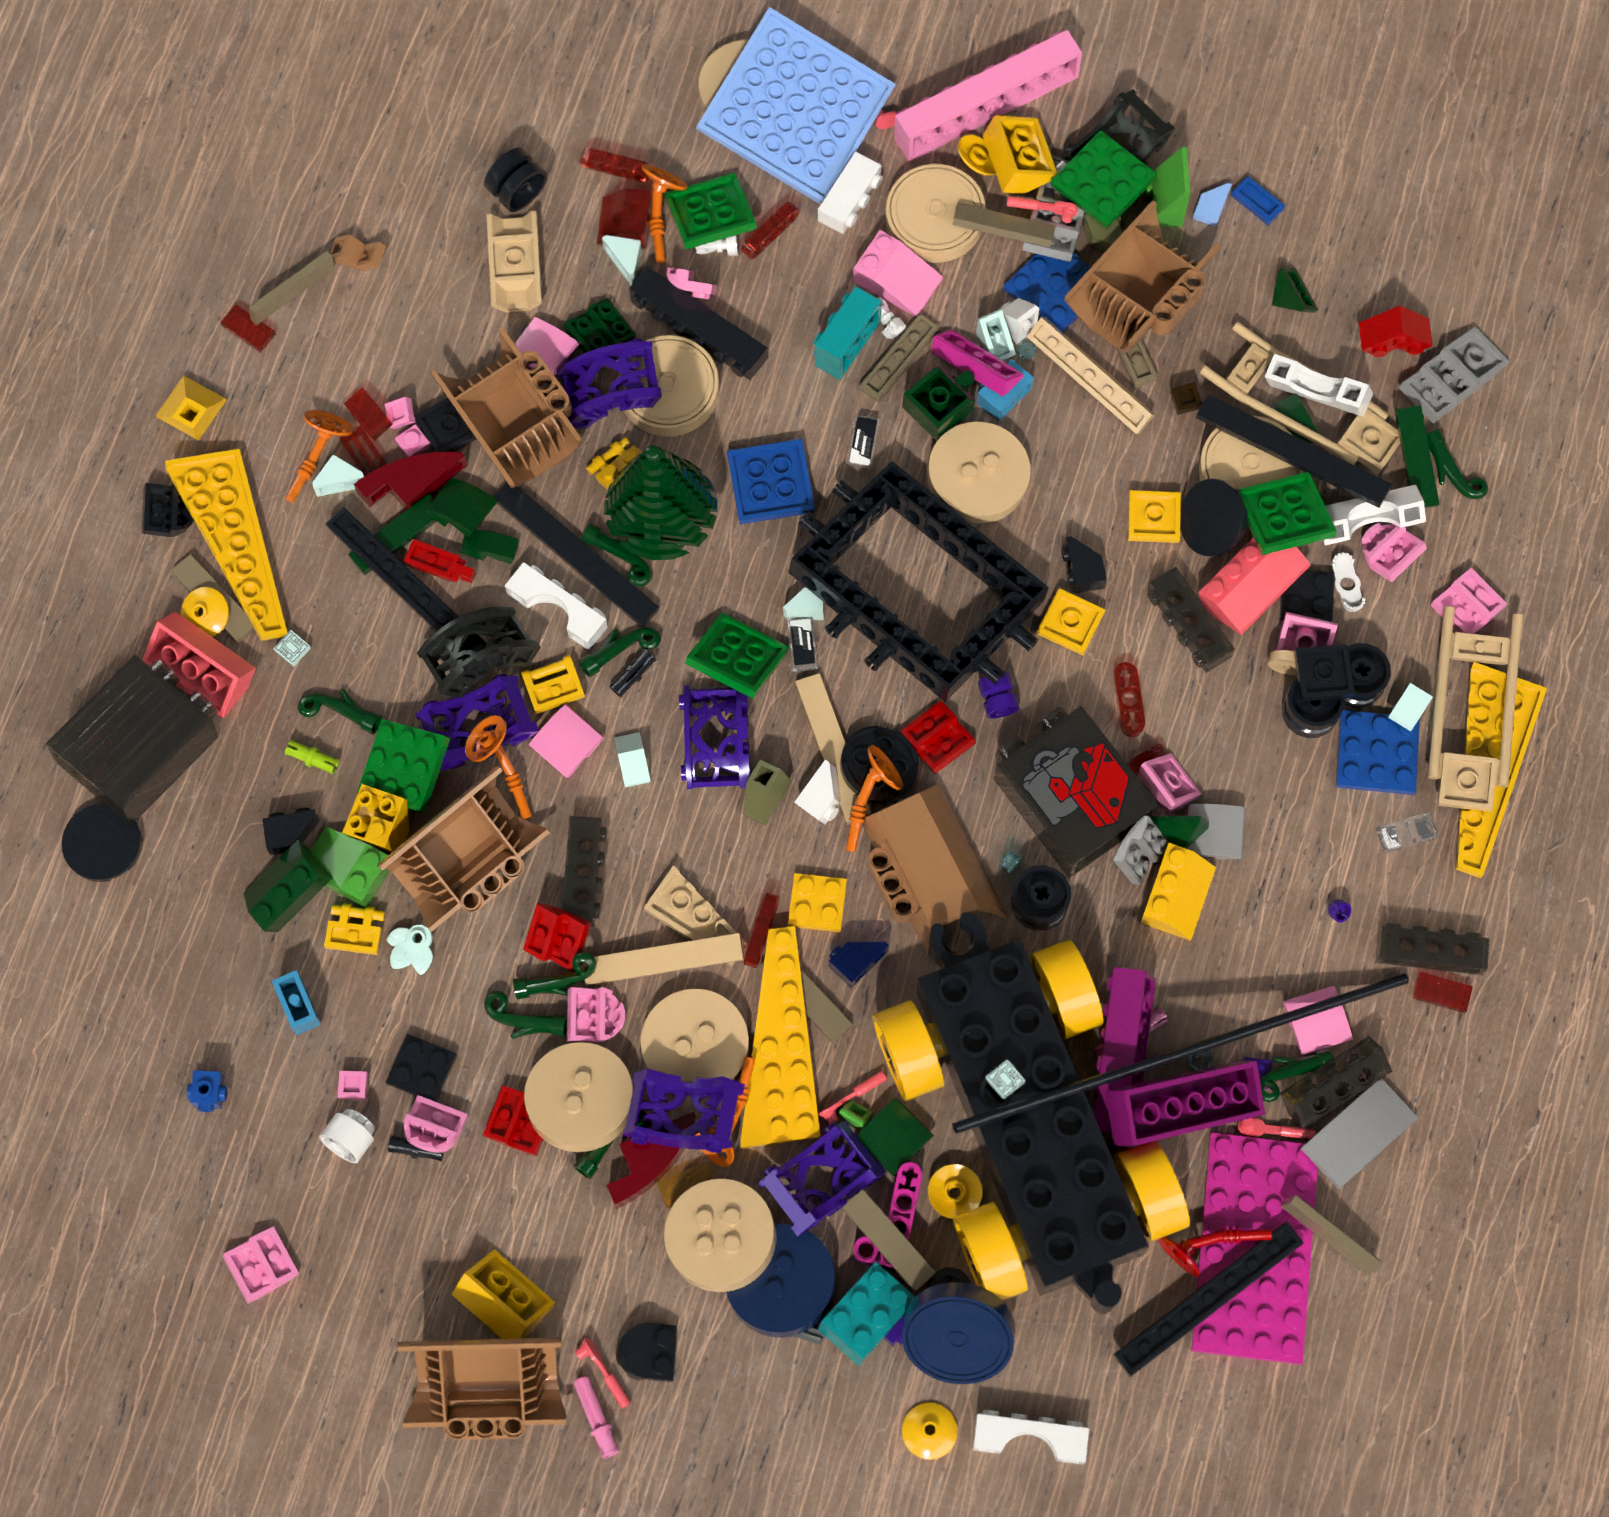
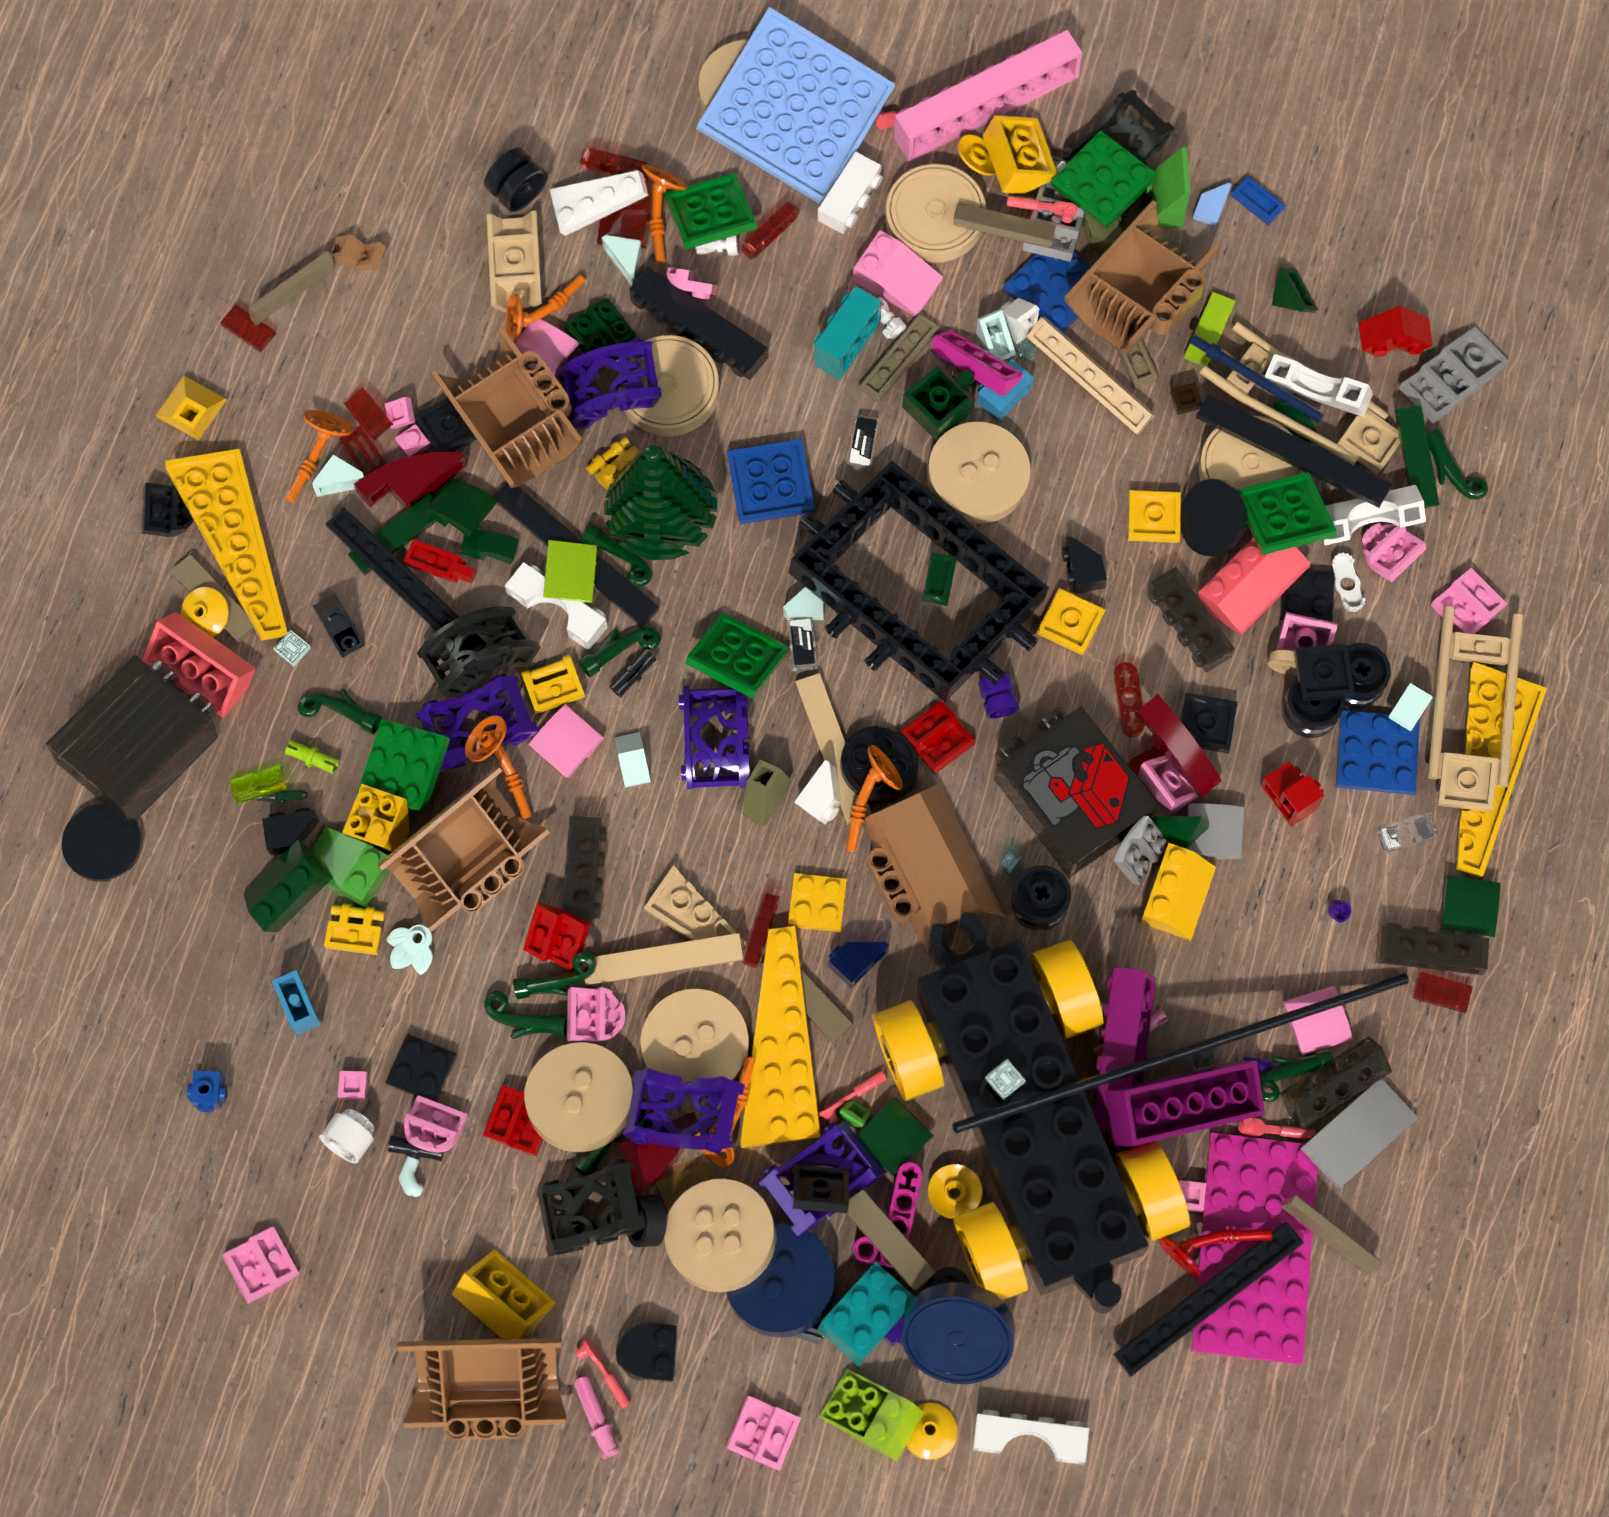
(258, 784): none -> clear neon green tile
(283, 795): none -> clear green piece
(338, 625): none -> black slope
(407, 1178): none -> light aqua arm
(517, 318): none -> orange dish
(570, 571): none -> lime window
(594, 199): none -> white wing
(625, 1217): none -> pearl dark grey fence
(655, 1218): none -> black tyre
(762, 1432): none -> bright pink slope
(820, 1188): none -> black plate
(872, 1414): none -> lime slope
(939, 578): none -> dark green tile
(1178, 745): none -> dark red slope
(1193, 1194): none -> bright pink plate
(1209, 721): none -> black plate
(1210, 326): none -> lime tile
(1214, 353): none -> dark blue bar
(1293, 793): none -> red brick
(1470, 905): none -> dark green slope

